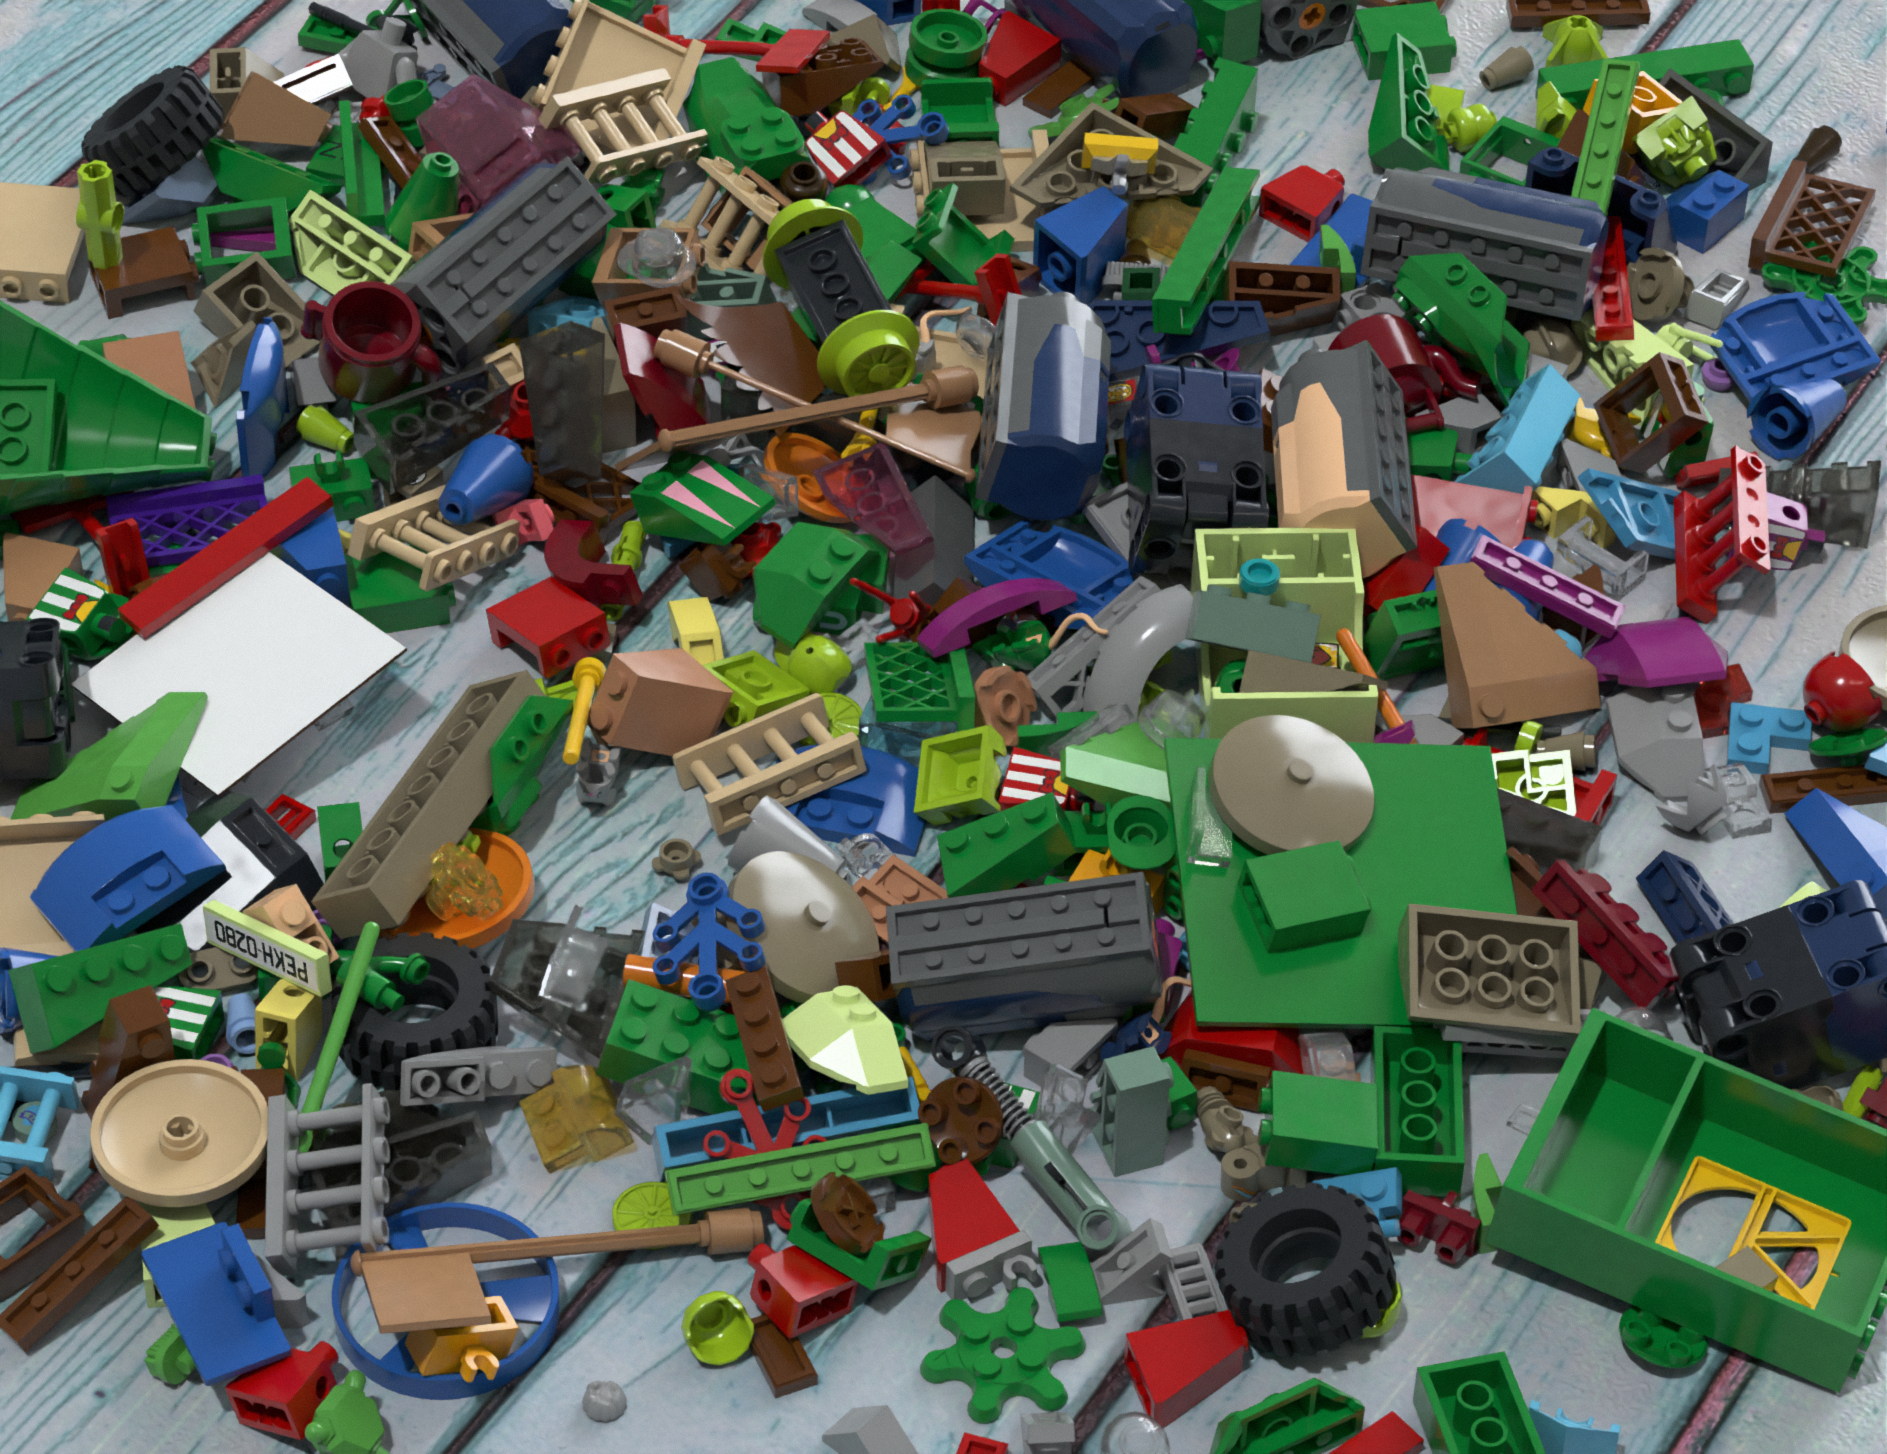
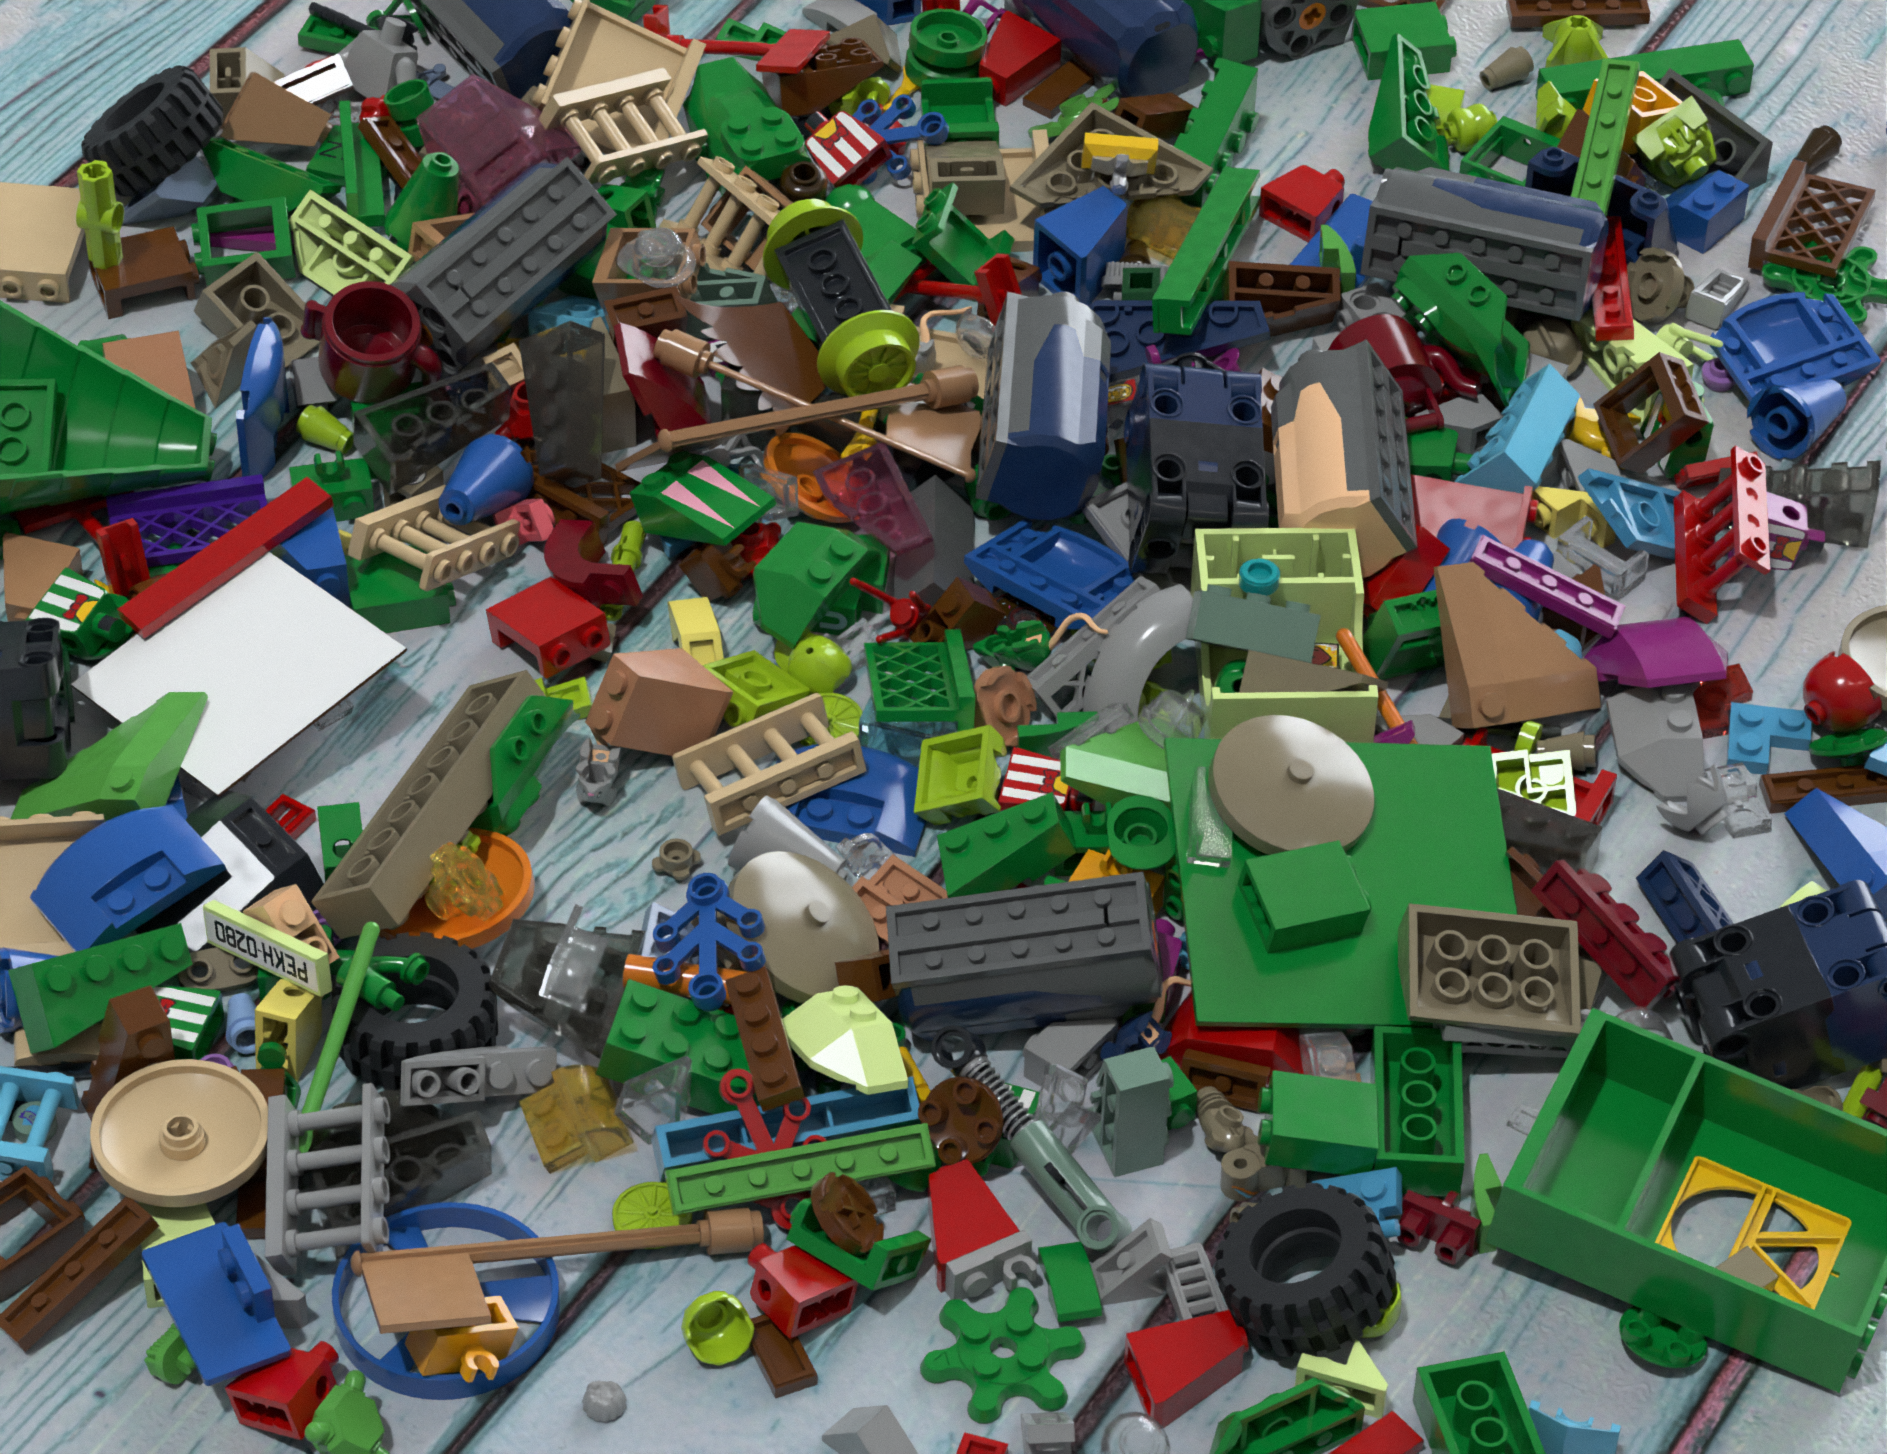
(587, 679): yellow piece -> none
(950, 627): magenta slope -> none
(1356, 1378): none -> yellowish green slope

